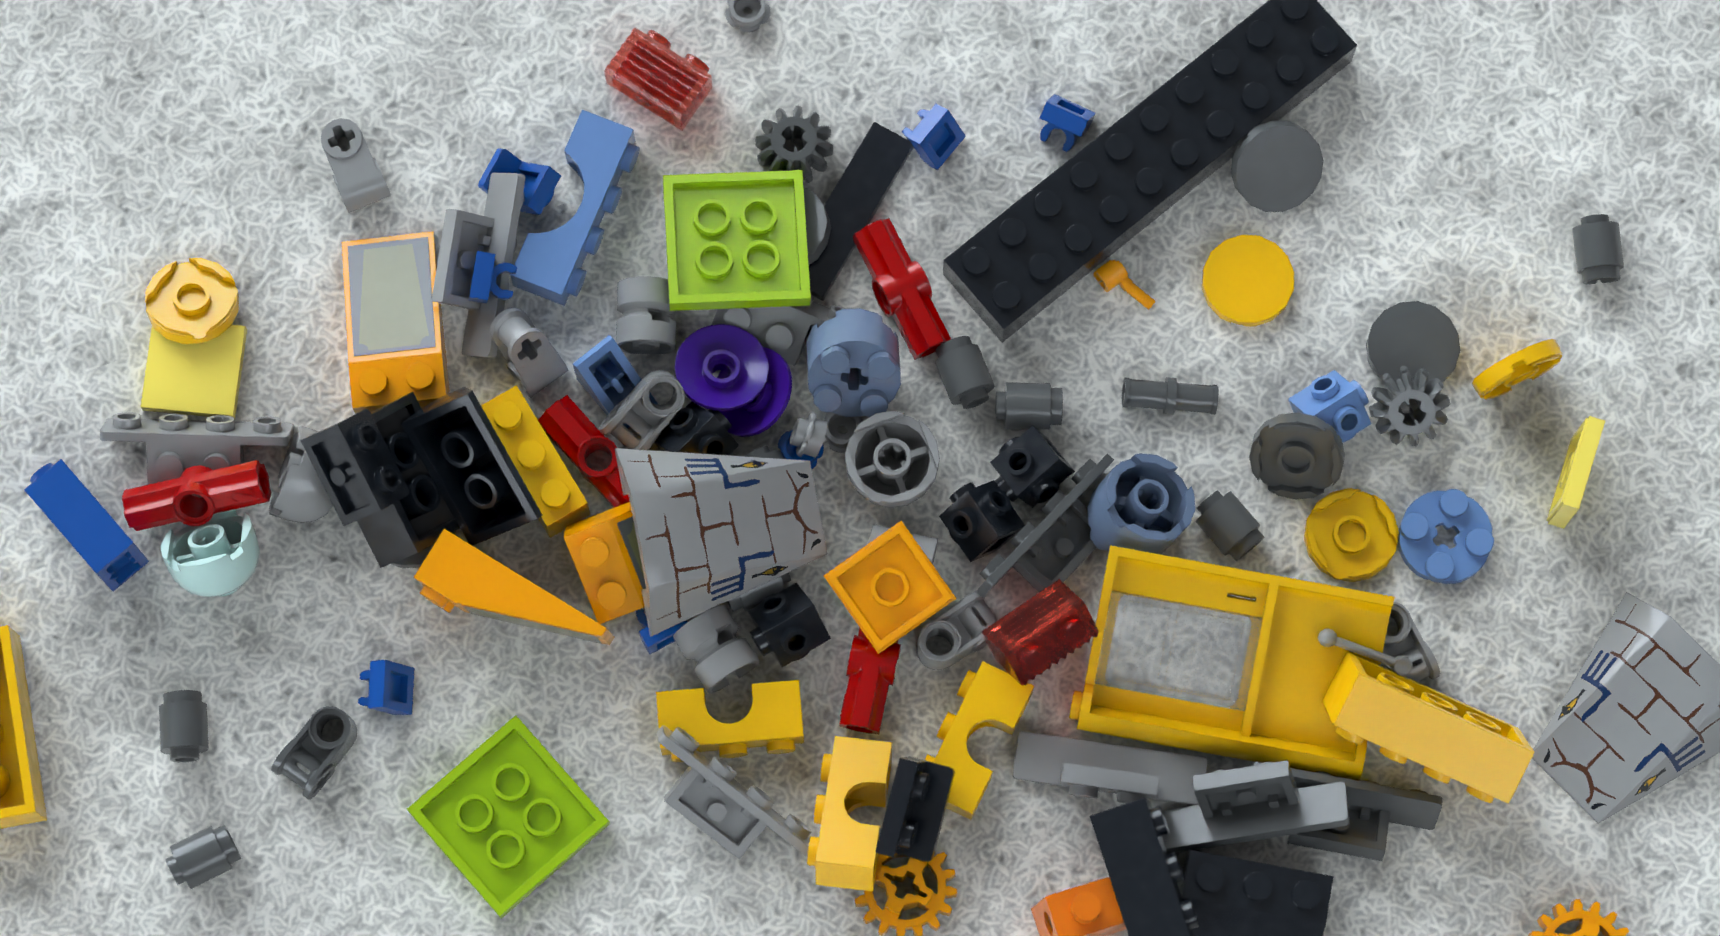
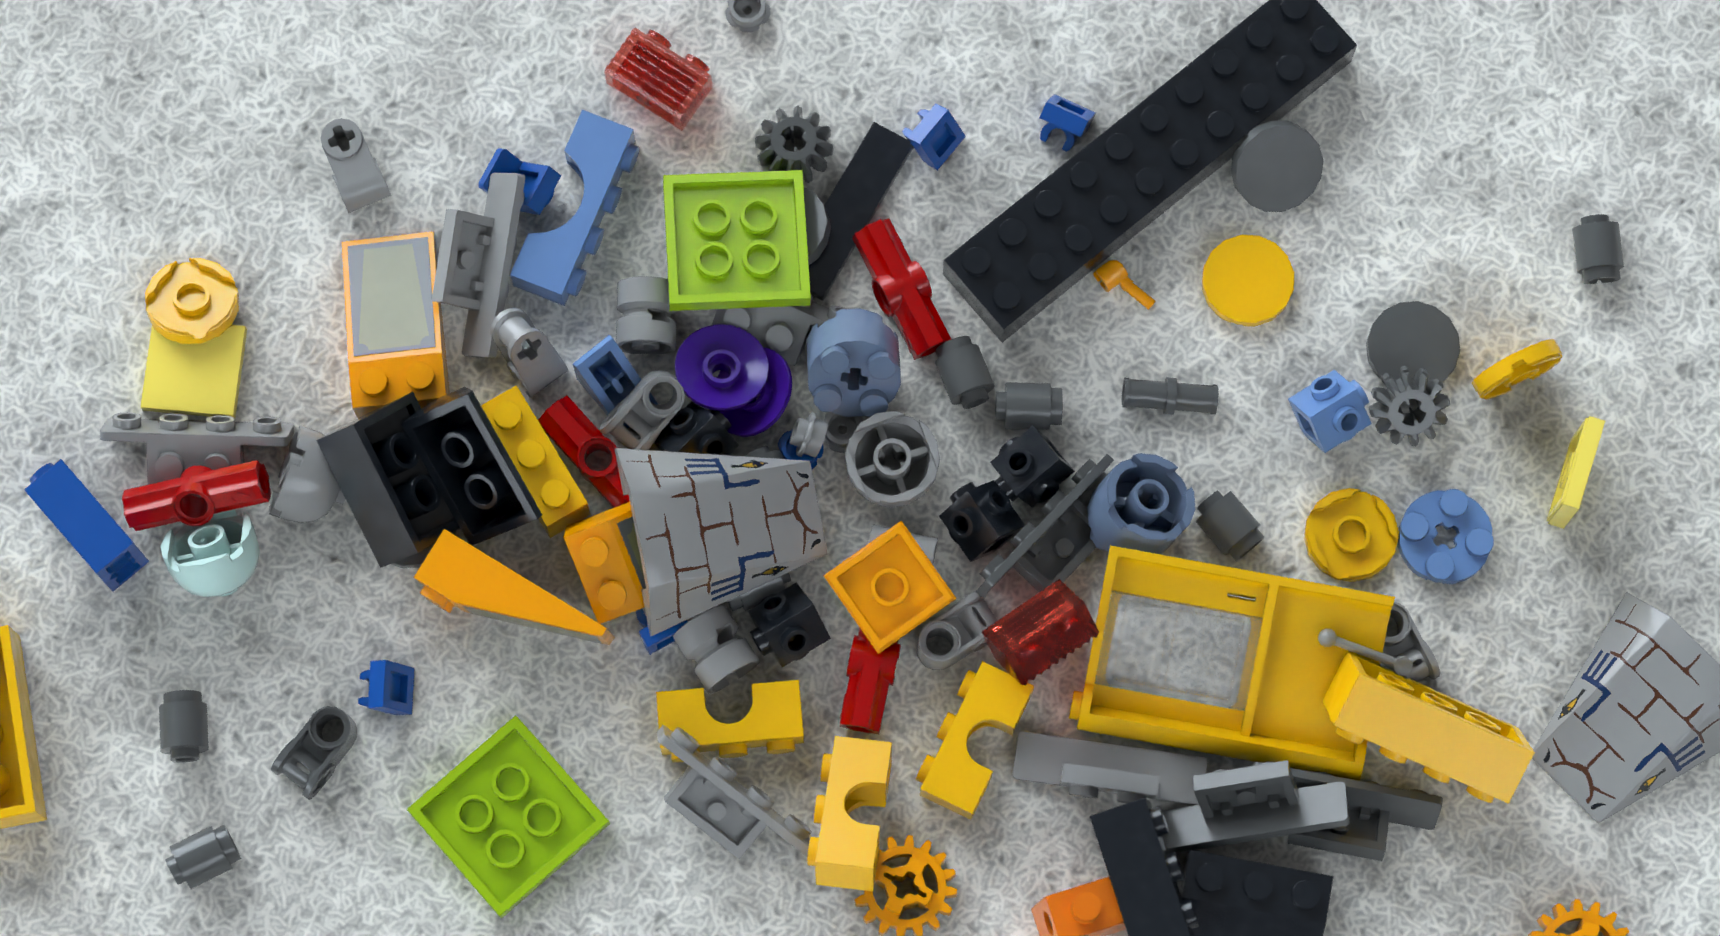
(355, 467): black bracket -> none
(485, 278): blue tile -> none
(915, 809): black bracket -> none
(1297, 455): dark grey tile -> none

